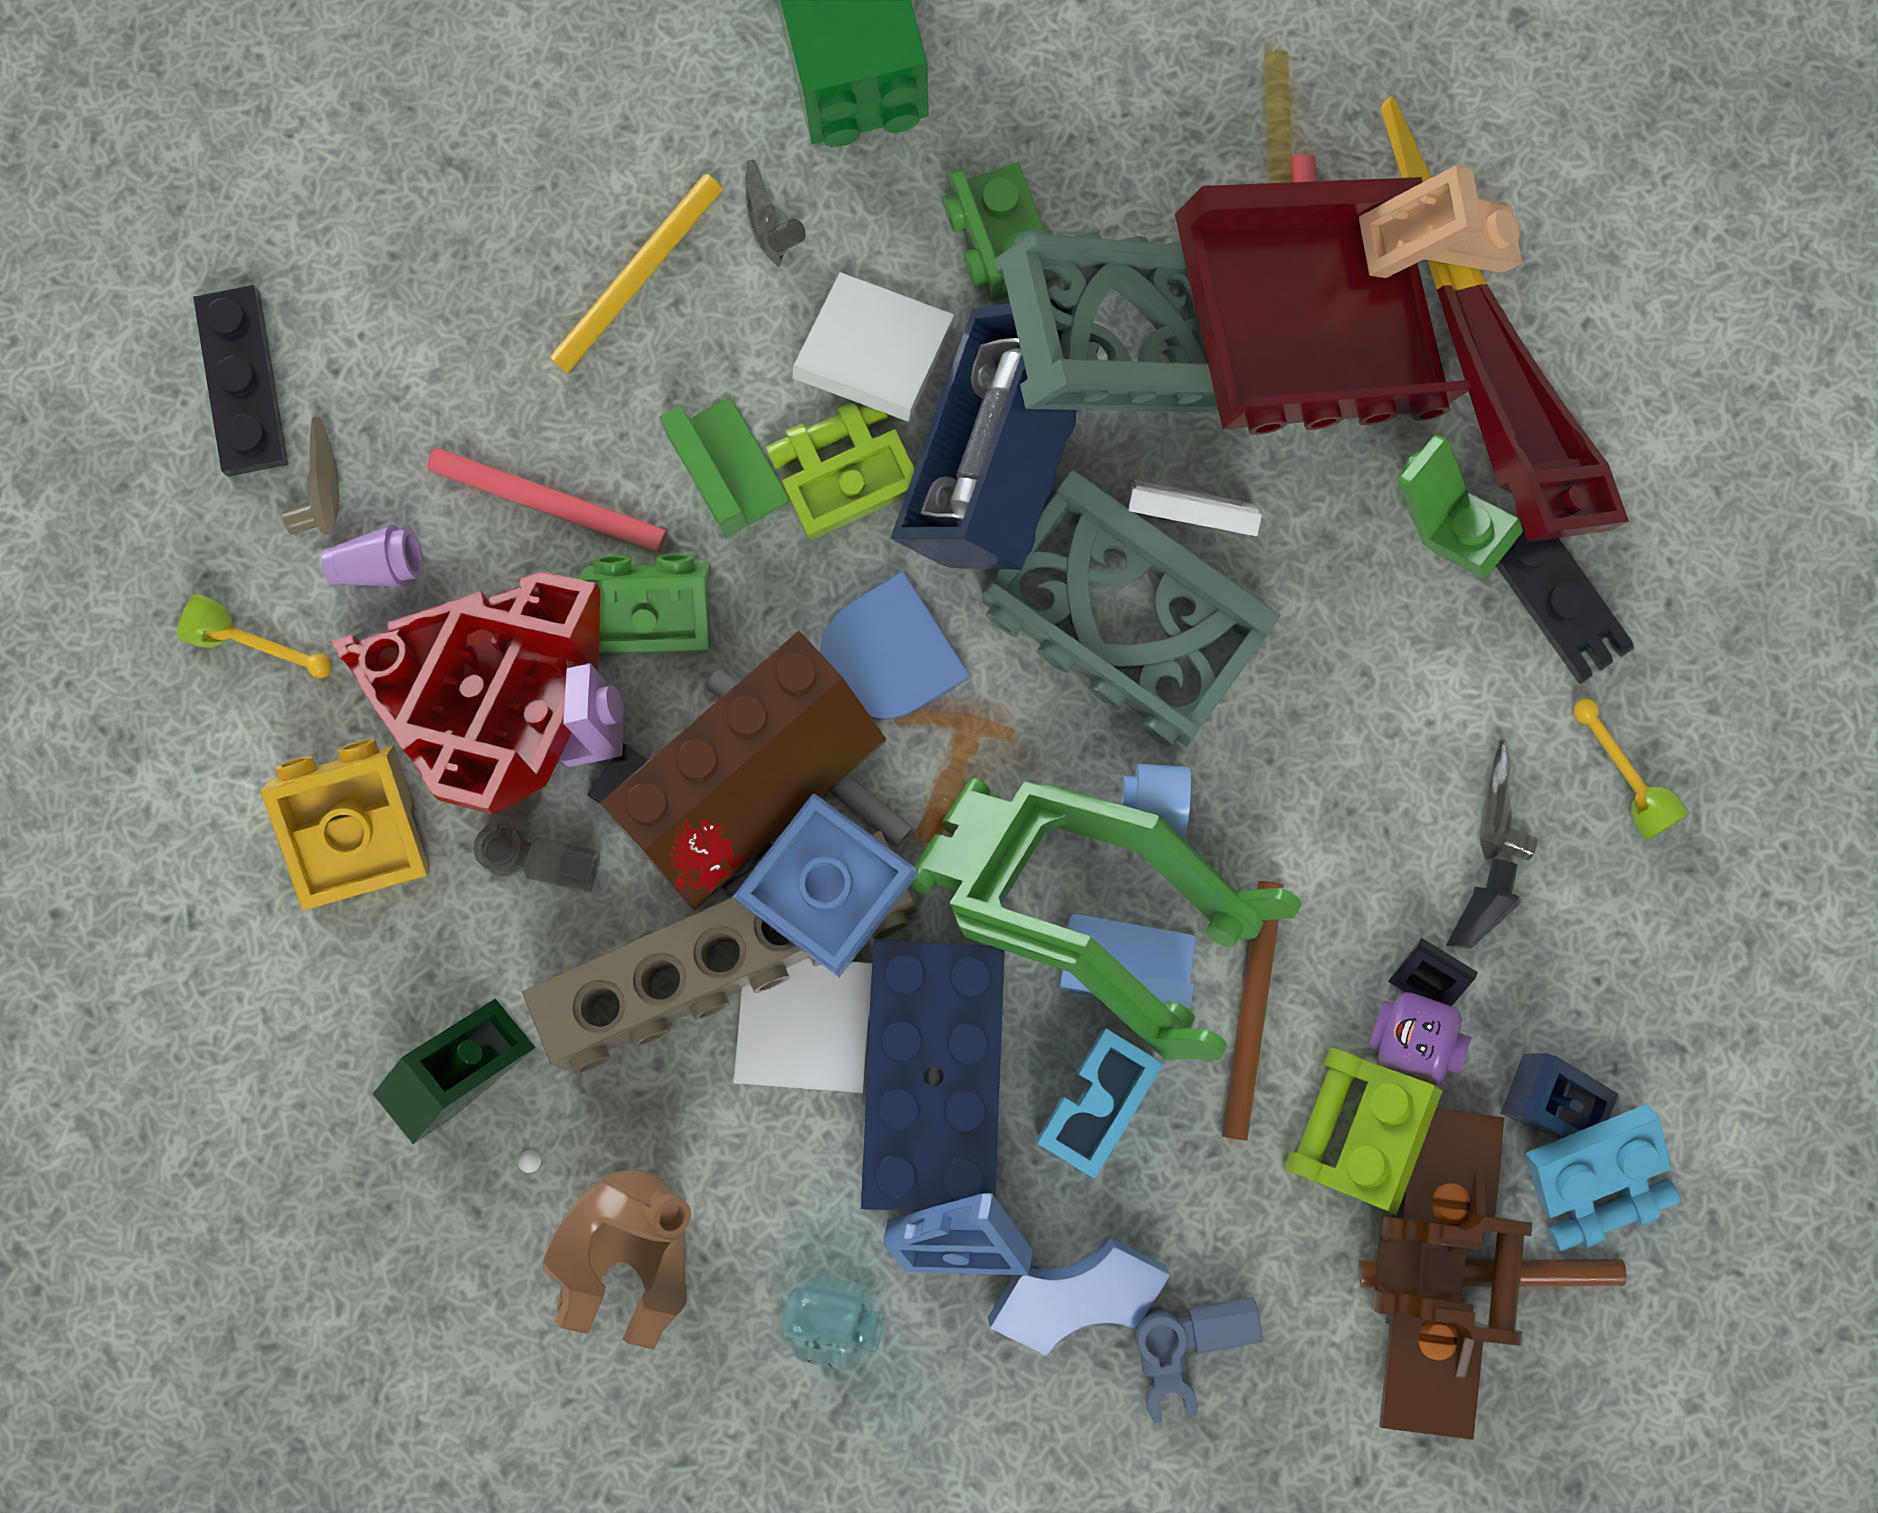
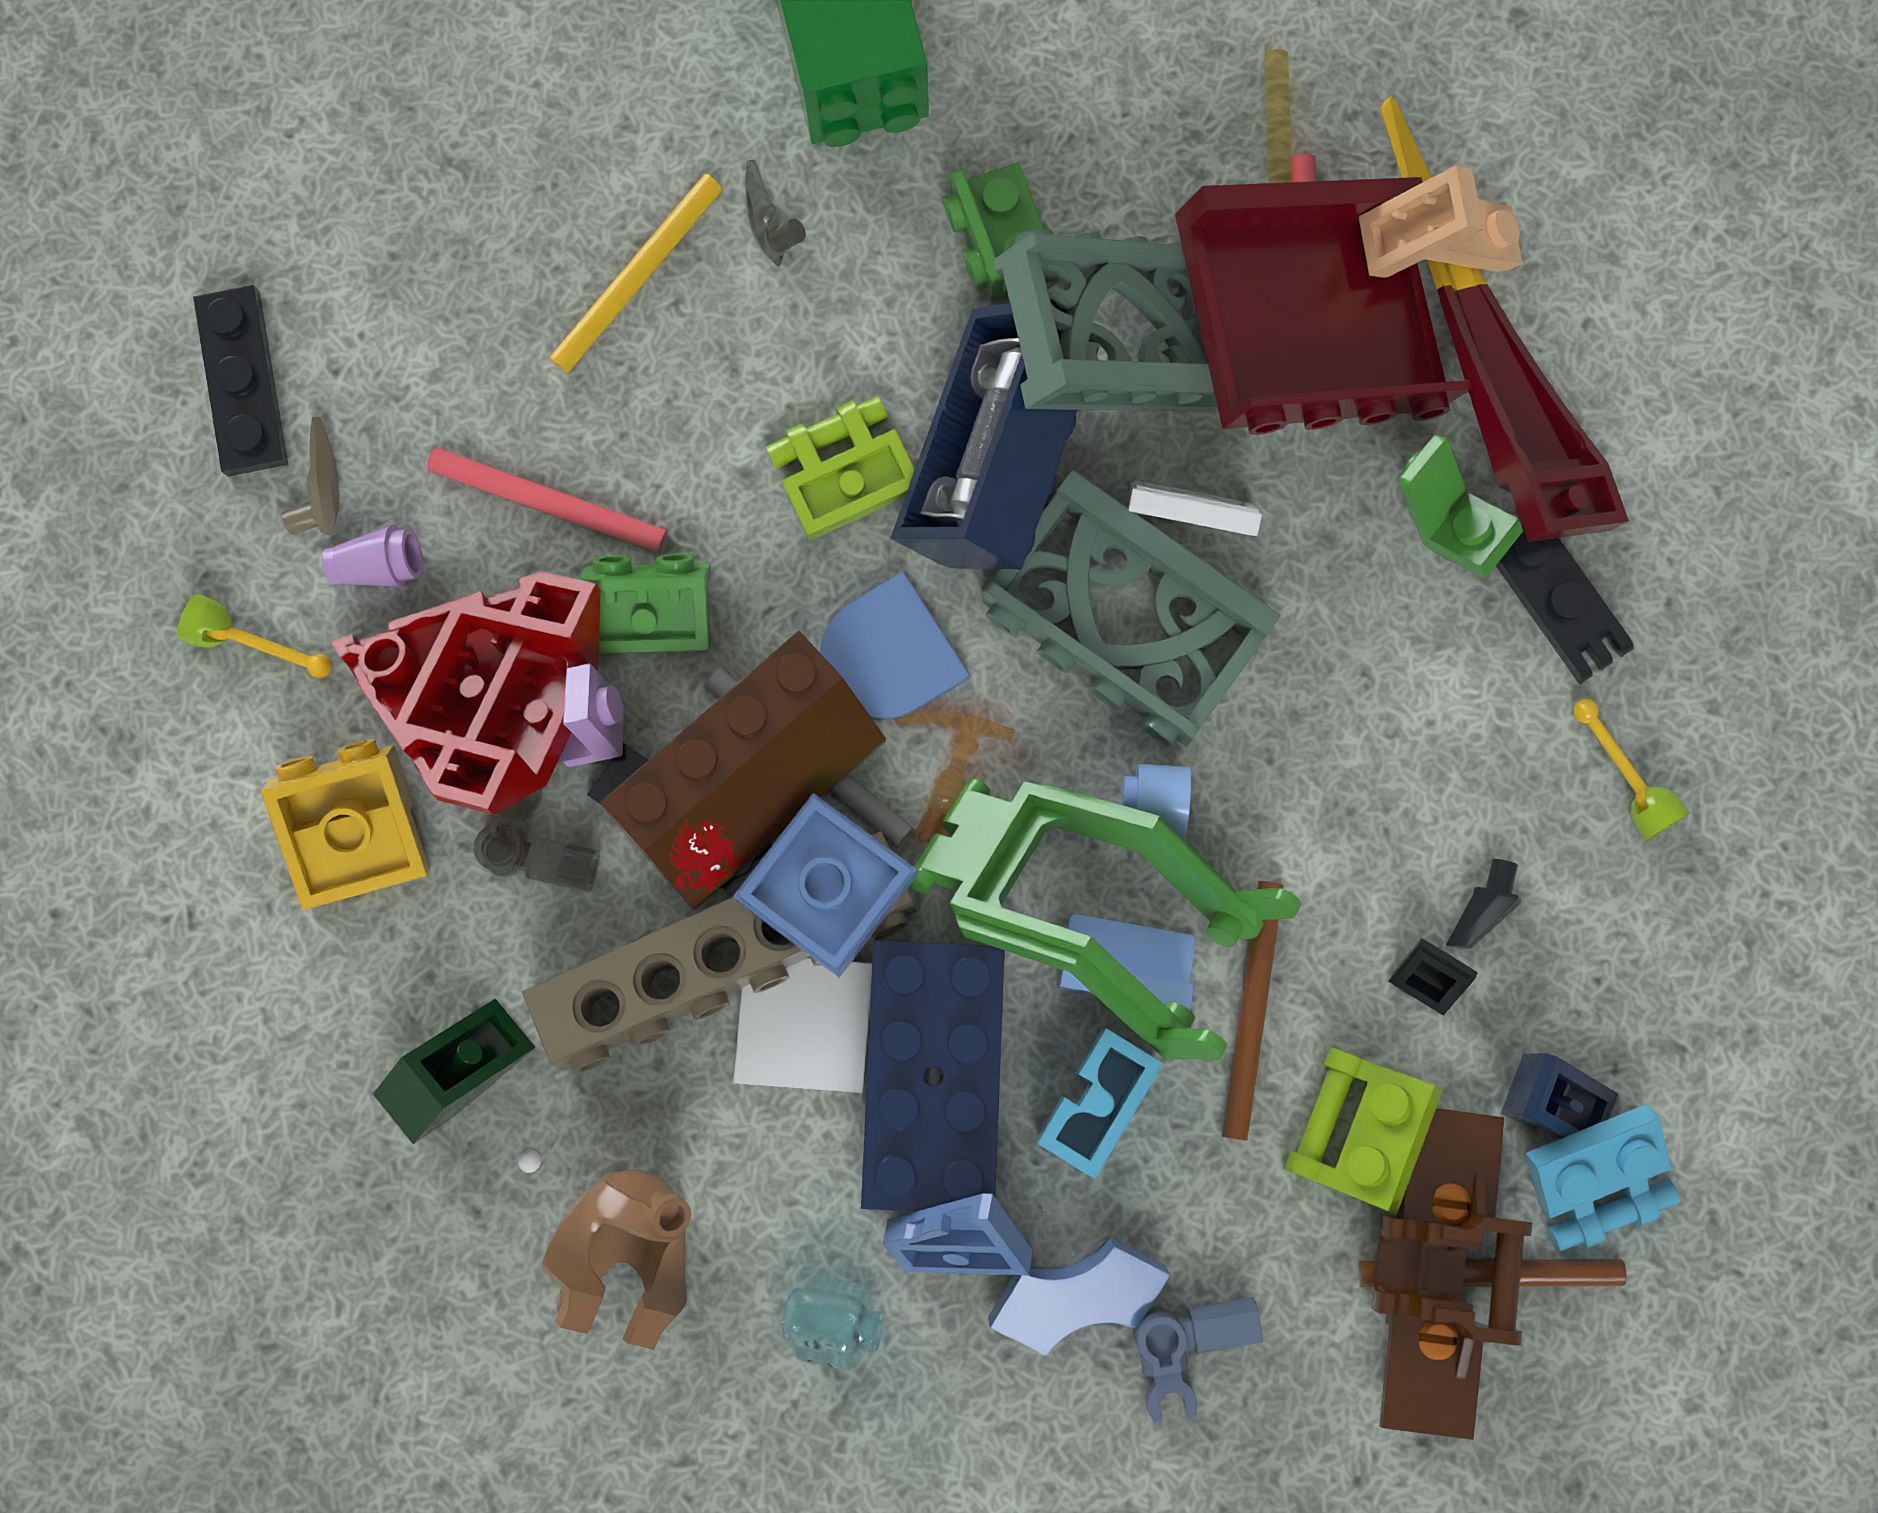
(725, 464): bright green panel -> none
(873, 346): white tile -> none
(1419, 1038): medium lavender head -> none
(1496, 817): clear smoke bar -> none

